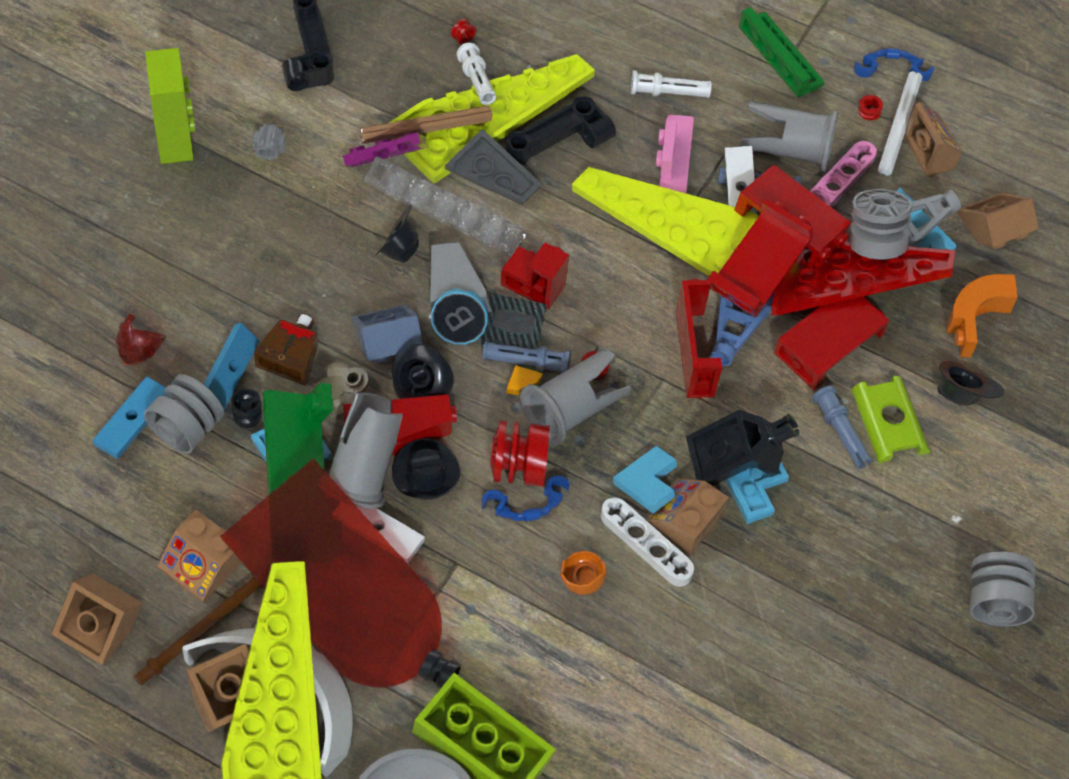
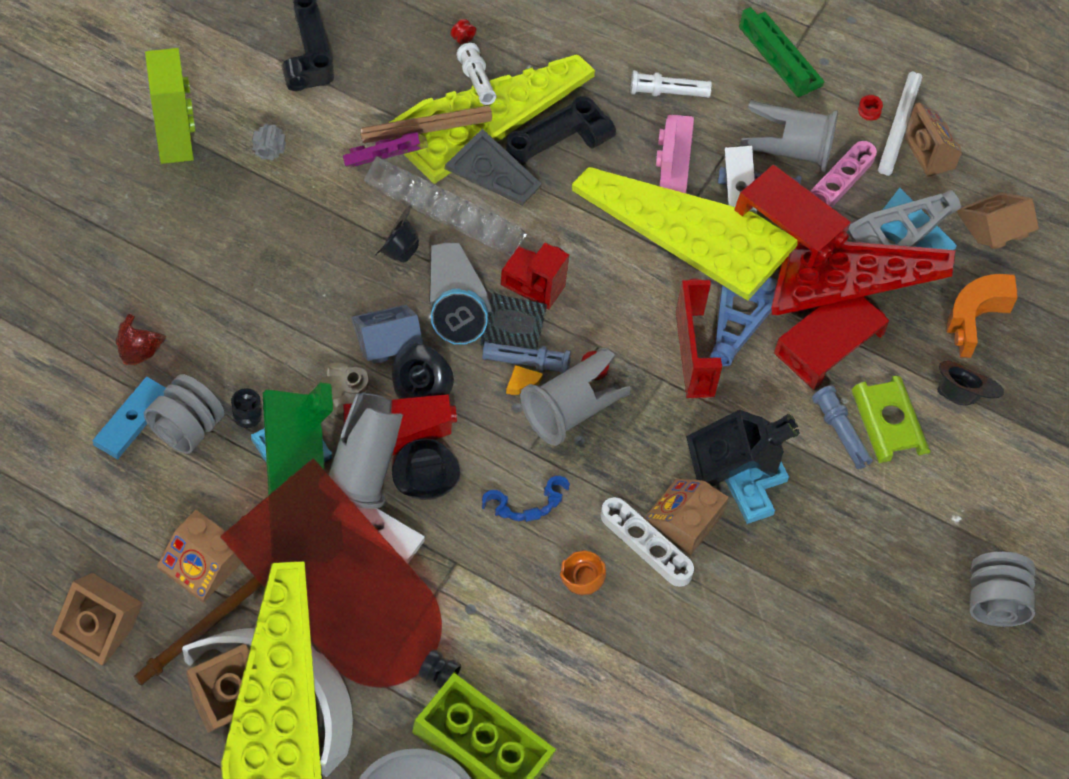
(231, 363): dark azure tile -> none
(289, 350): reddish brown torso -> none
(520, 453): red wheel -> none
(643, 481): medium azure tile -> none
(762, 258): red panel -> none
(880, 223): light grey wheel -> none
(891, 53): blue piece -> none

